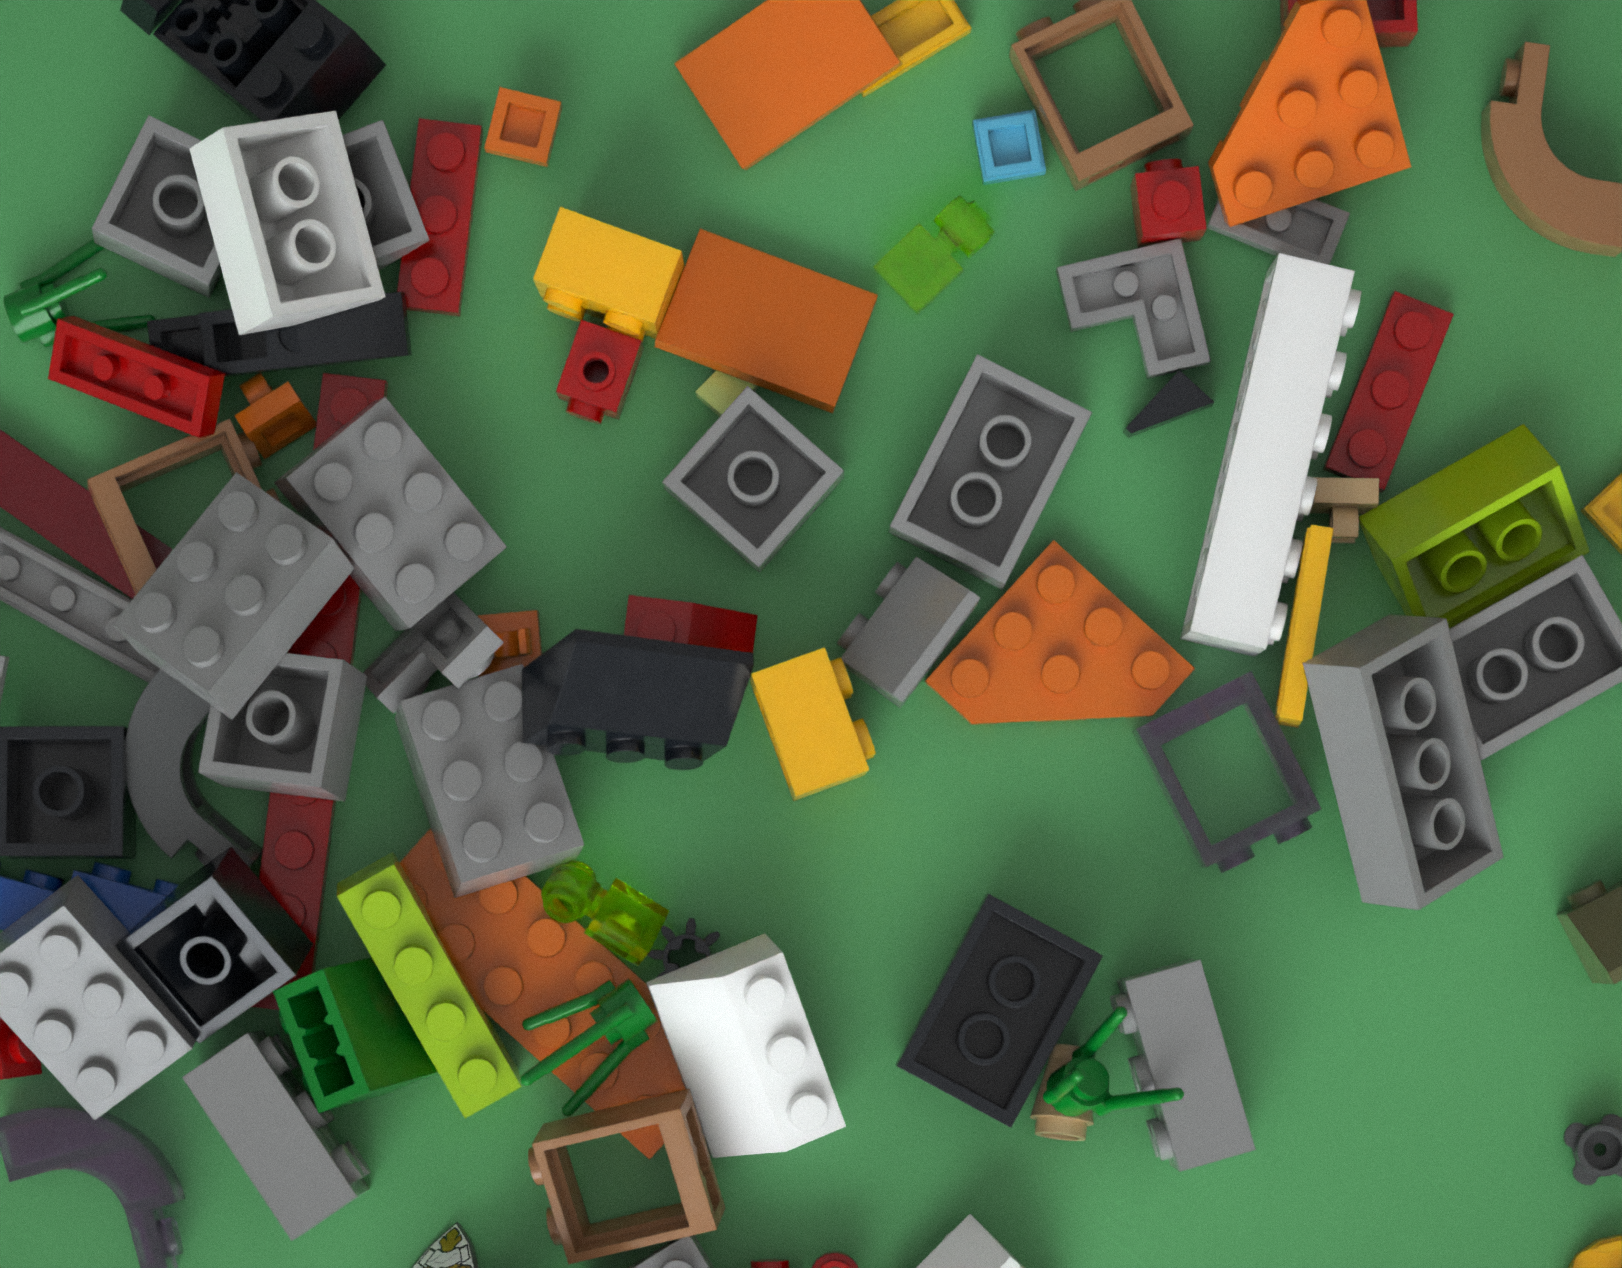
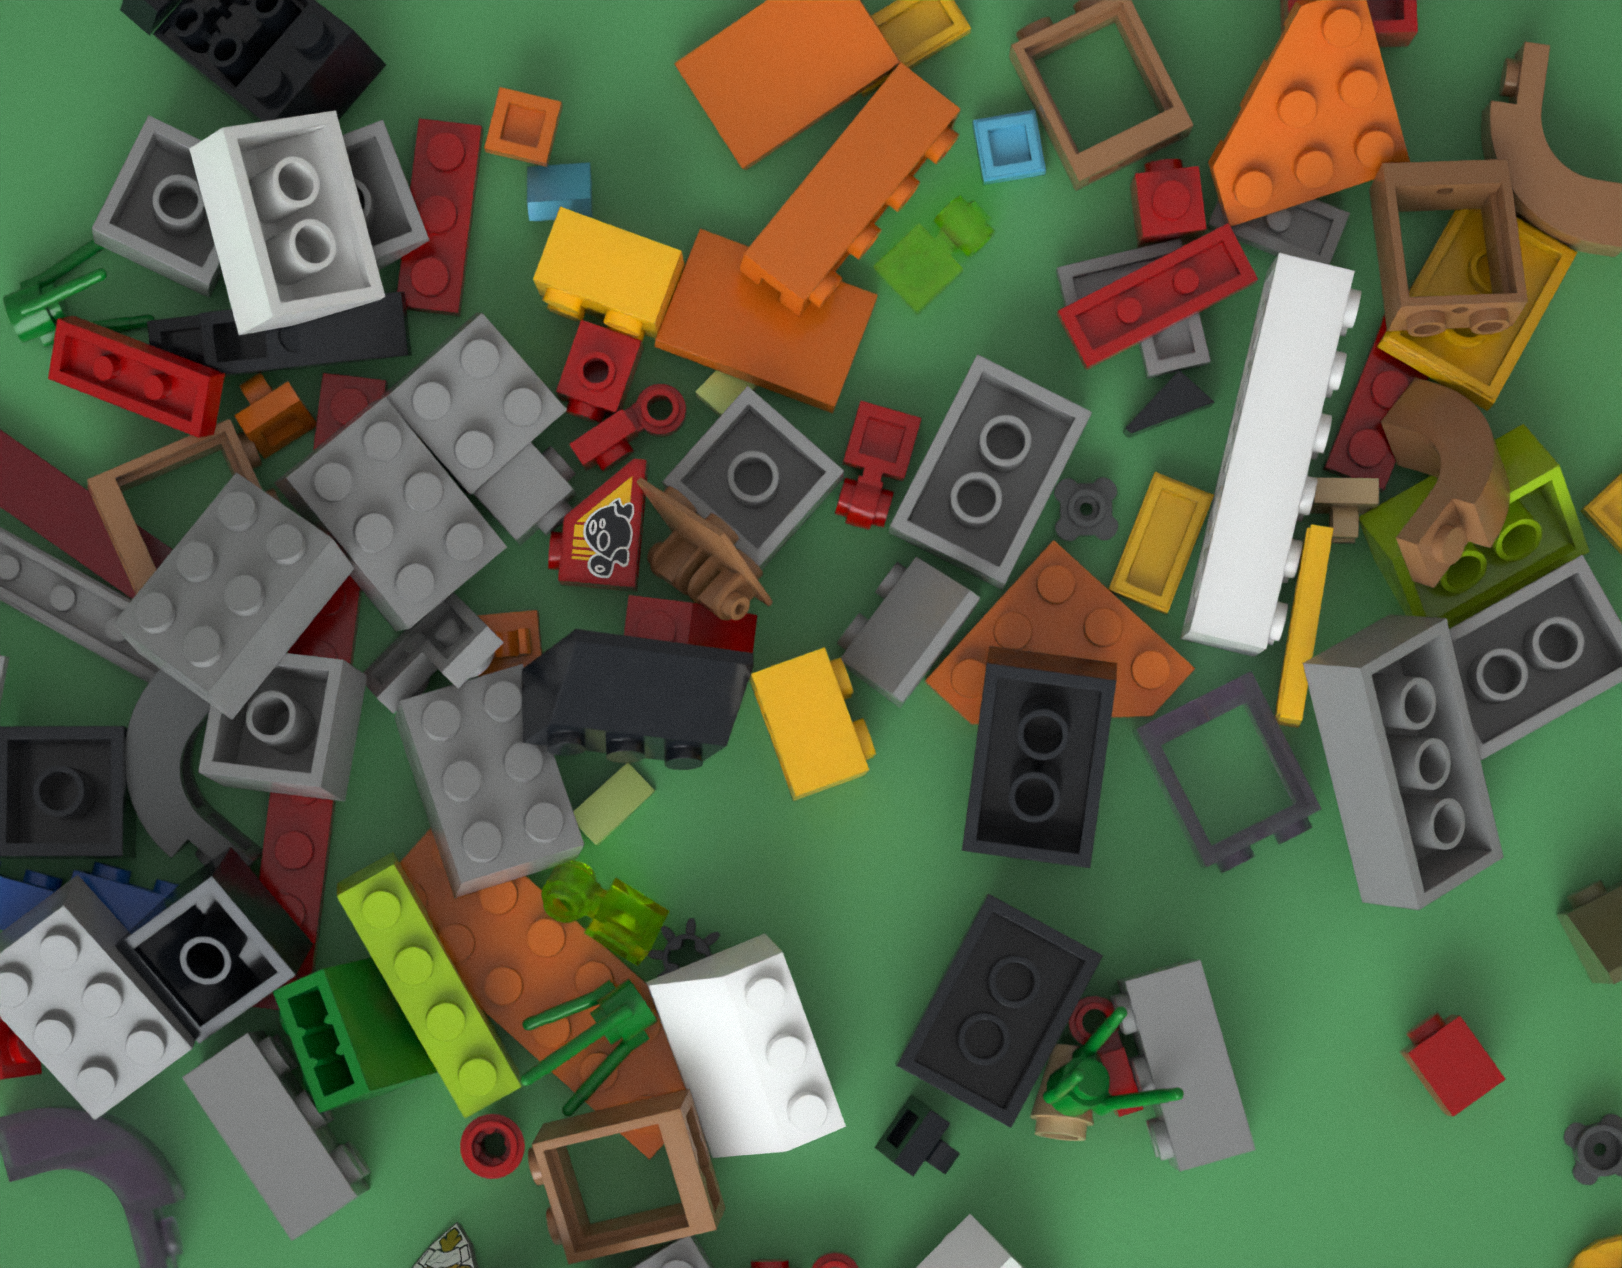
(474, 402): none -> light grey brick
(476, 1155): none -> red cone
(529, 493): none -> light grey brick
(558, 187): none -> medium azure tile
(603, 535): none -> slope
(609, 441): none -> red plate
(612, 803): none -> yellowish green piece
(702, 557): none -> medium nougat hinge
(851, 189): none -> orange brick
(880, 447): none -> red plate
(916, 1138): none -> black tile
(1040, 756): none -> black brick
(1073, 522): none -> dark grey plate
(1110, 1054): none -> red plate
(1157, 296): none -> red plate
(1160, 543): none -> yellow tile
(1449, 187): none -> medium nougat window
(1449, 439): none -> medium nougat arch
(1450, 1062): none -> red brick
(1459, 266): none -> yellow tile

